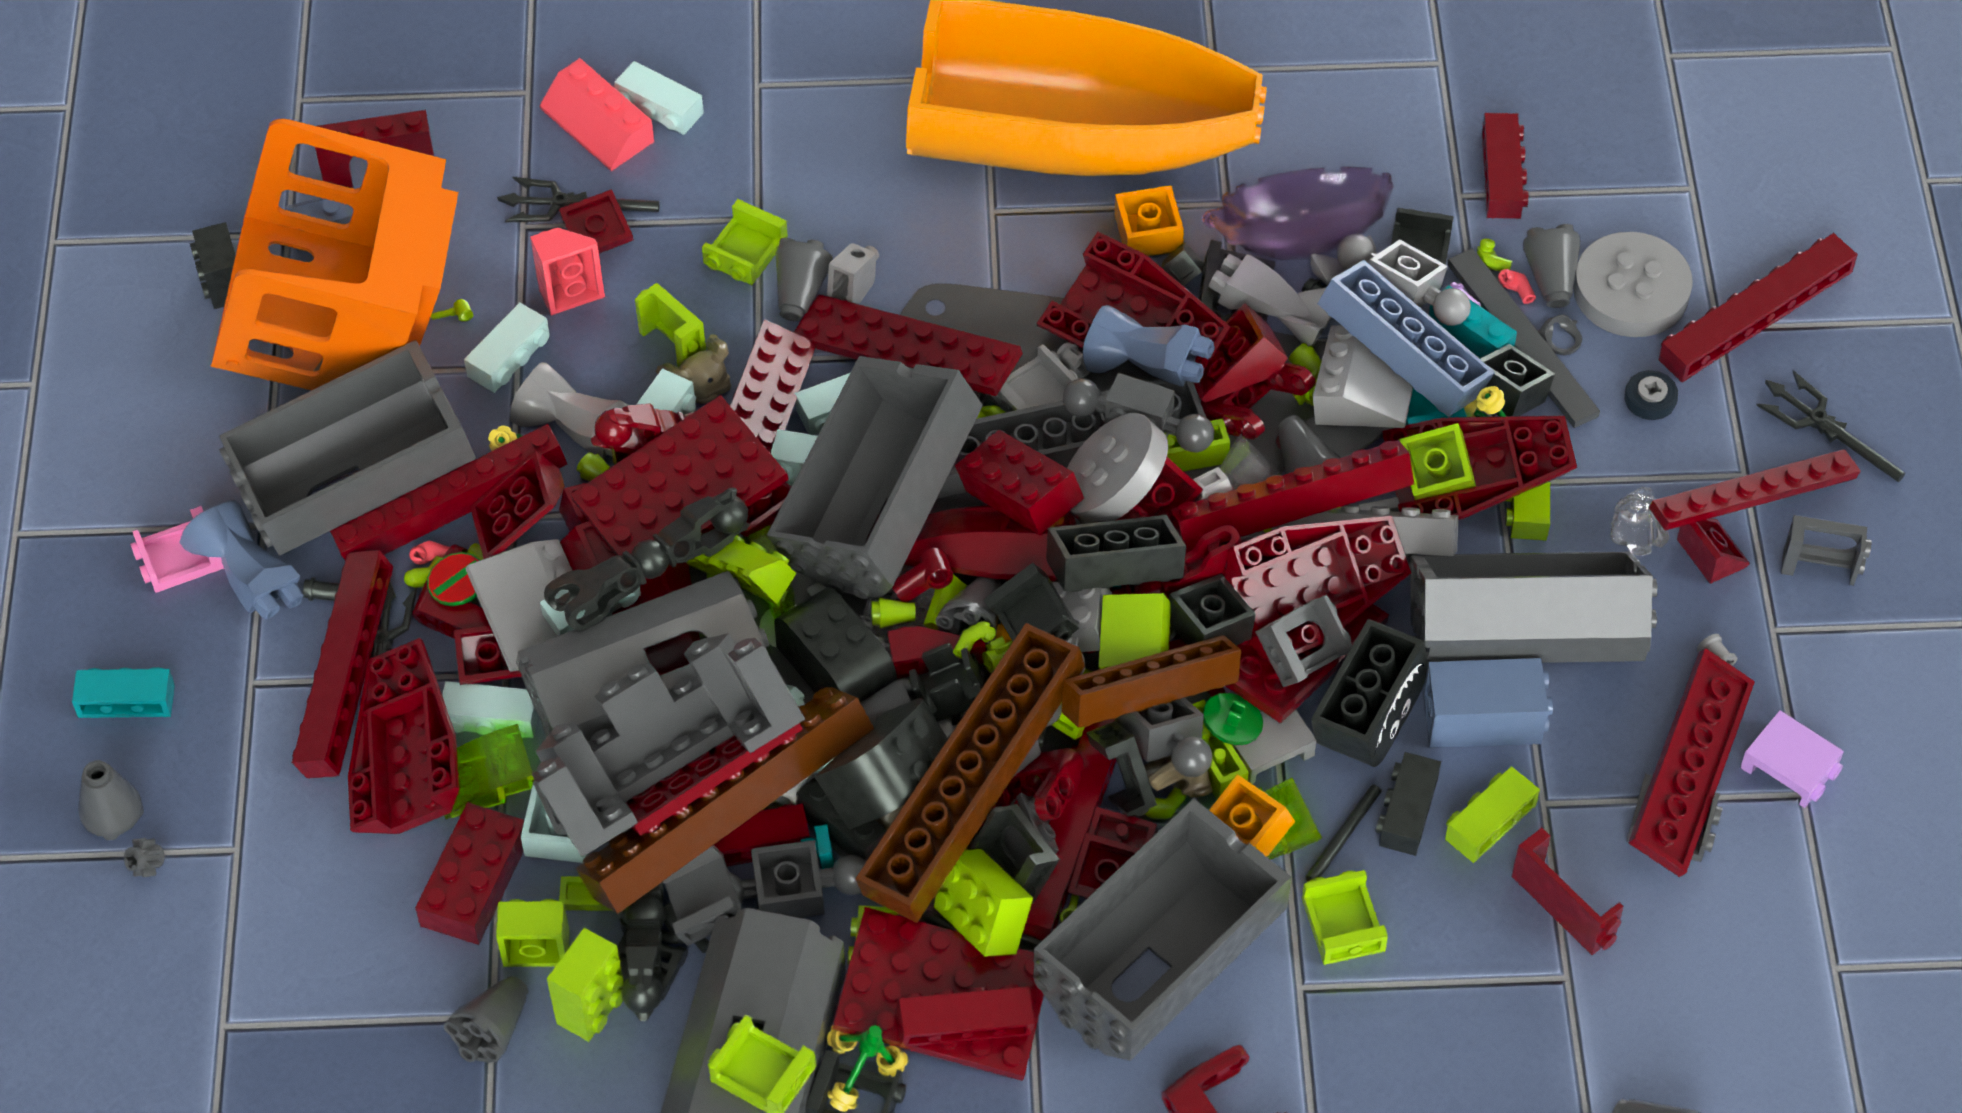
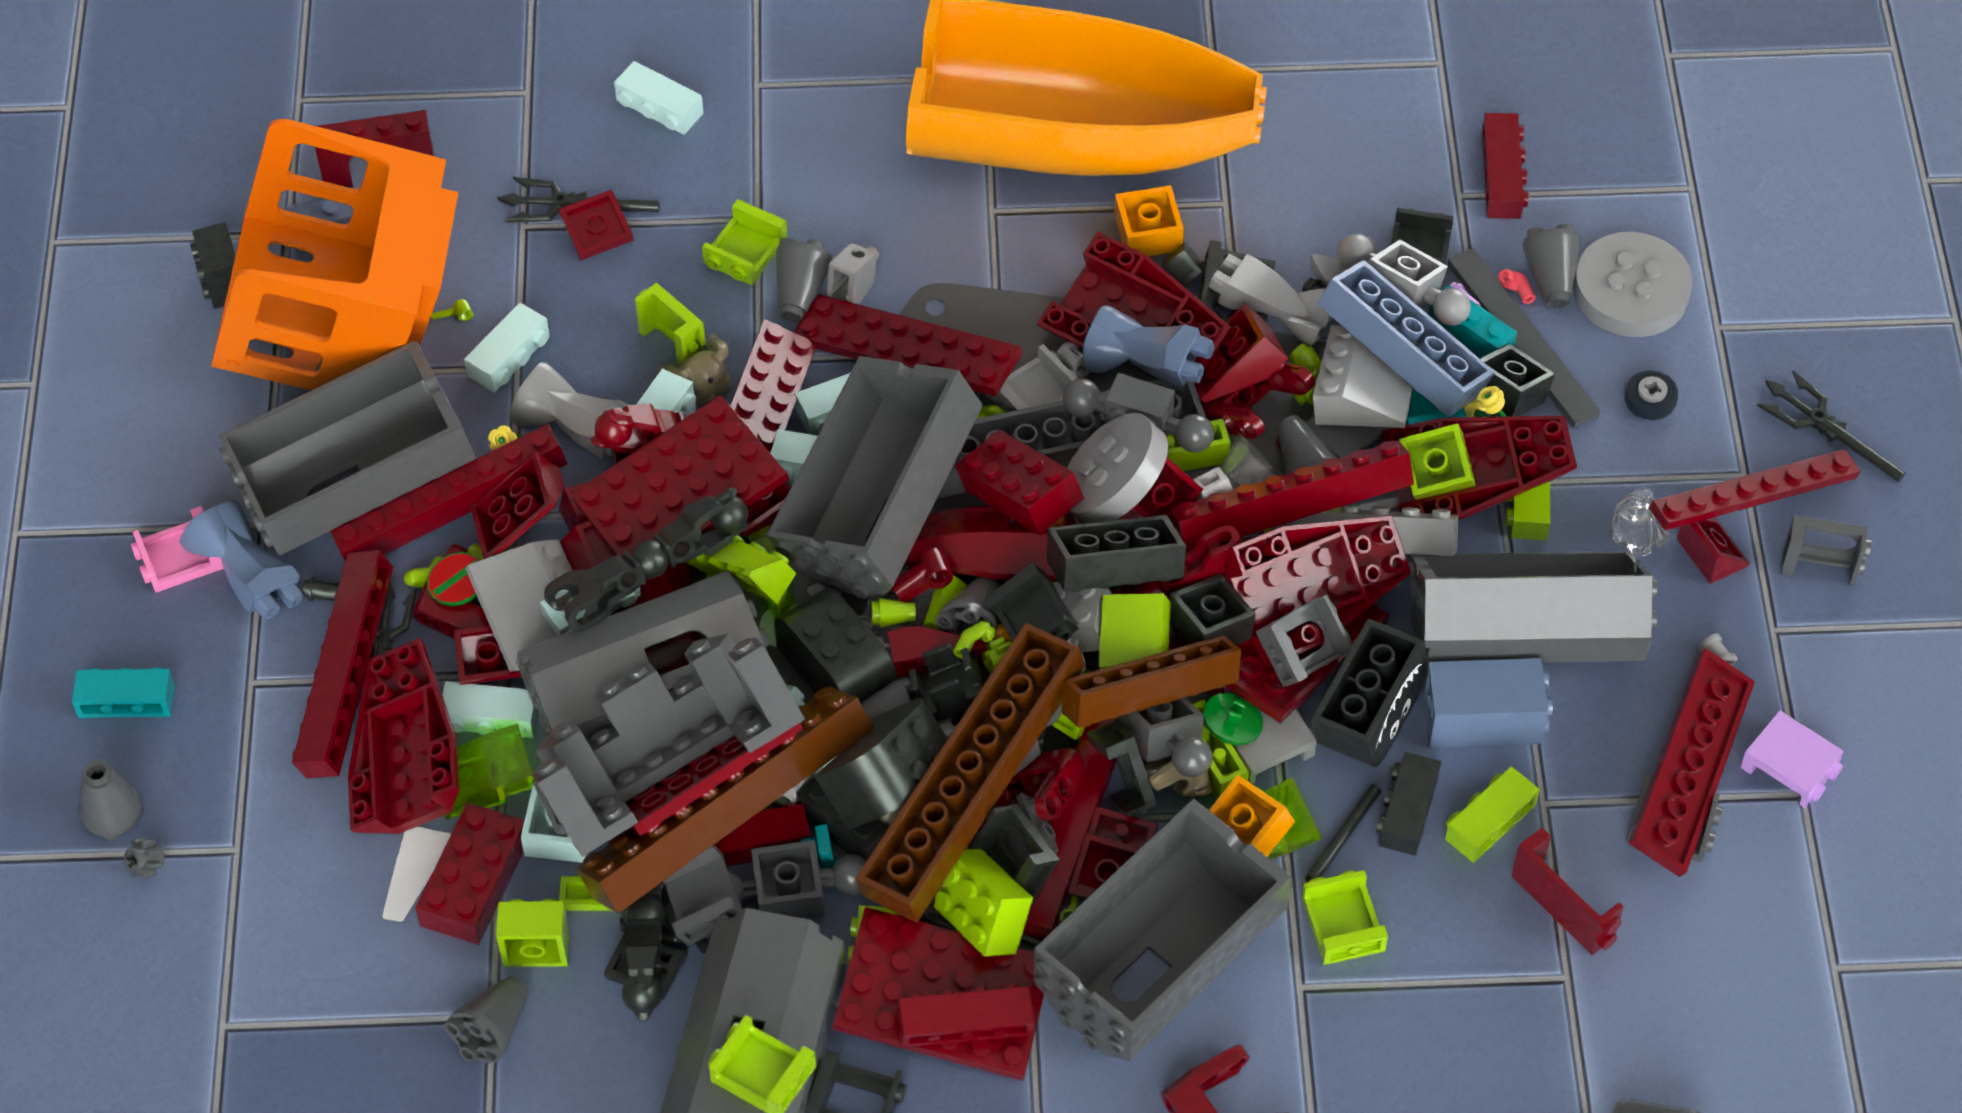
(413, 868): none -> white sticker
(427, 551): coral arm -> none
(567, 269): coral slope -> none
(586, 985): lime brick -> none
(591, 466): lime cone -> none
(597, 115): coral slope -> none
(888, 1059): plant -> none
(1166, 806): lime arm -> none
(1301, 211): clear purple windscreen -> none
(1490, 258): lime arm -> none
(1570, 327): dark grey piece -> none
(1757, 307): dark red brick -> none

